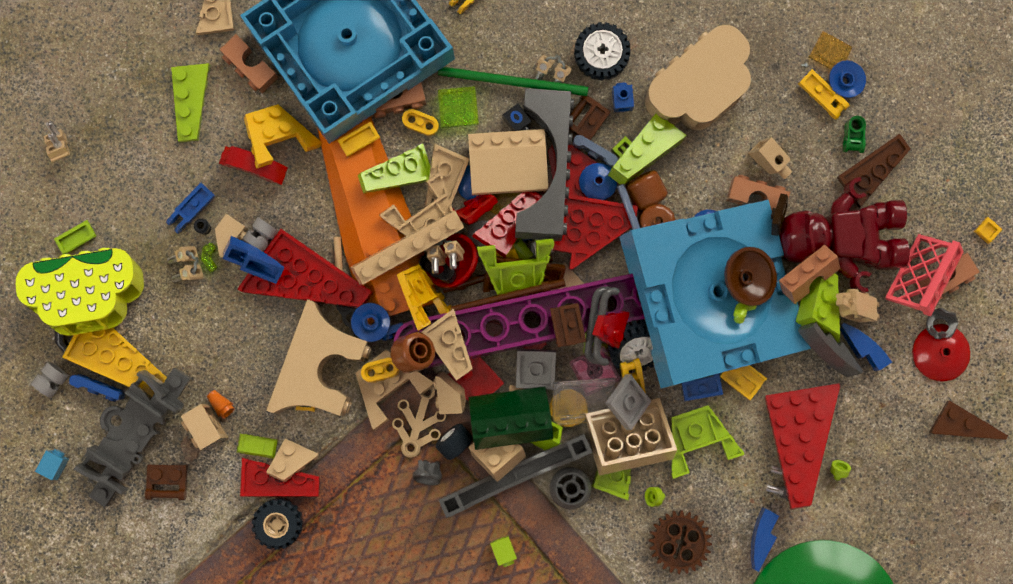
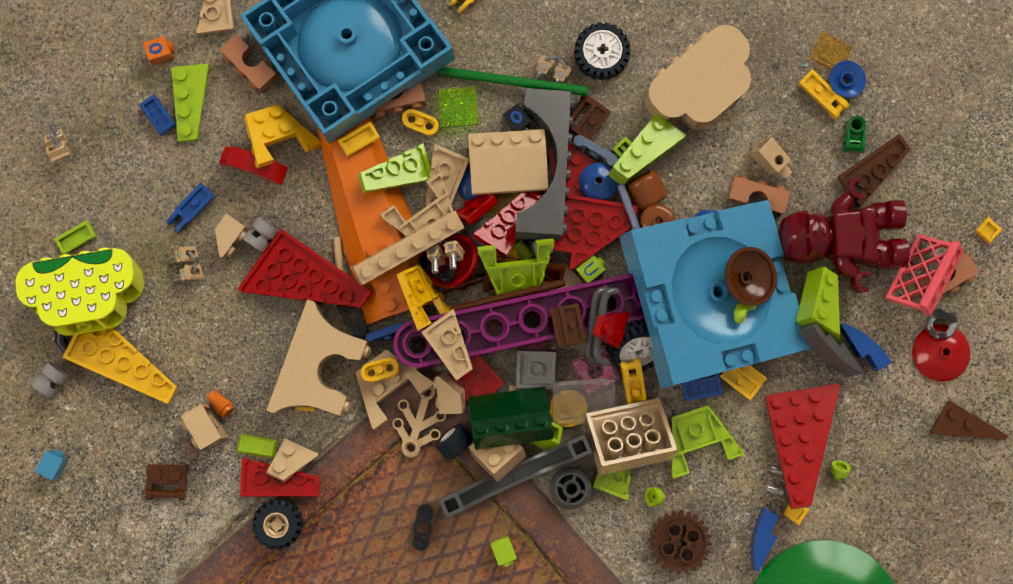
(95, 387): blue hinge -> none
(123, 442): dark grey piece -> none
(157, 115): none -> blue plate
(159, 50): none -> orange brick
(198, 226): black pin -> none
(206, 257): clear neon green arm -> none
(252, 260): blue slope -> none
(365, 330): blue dish -> none
(412, 352): dark orange head -> none
(424, 514): none -> black piece
(427, 473): dark grey piece -> none
(591, 269): none -> lime brick
(622, 97): blue brick -> none
(628, 402): light grey plate -> none
(778, 214): dark brown plate -> none
(795, 515): none -> yellow tile
(797, 281): nougat arch -> none
(857, 306): tan hinge -> none

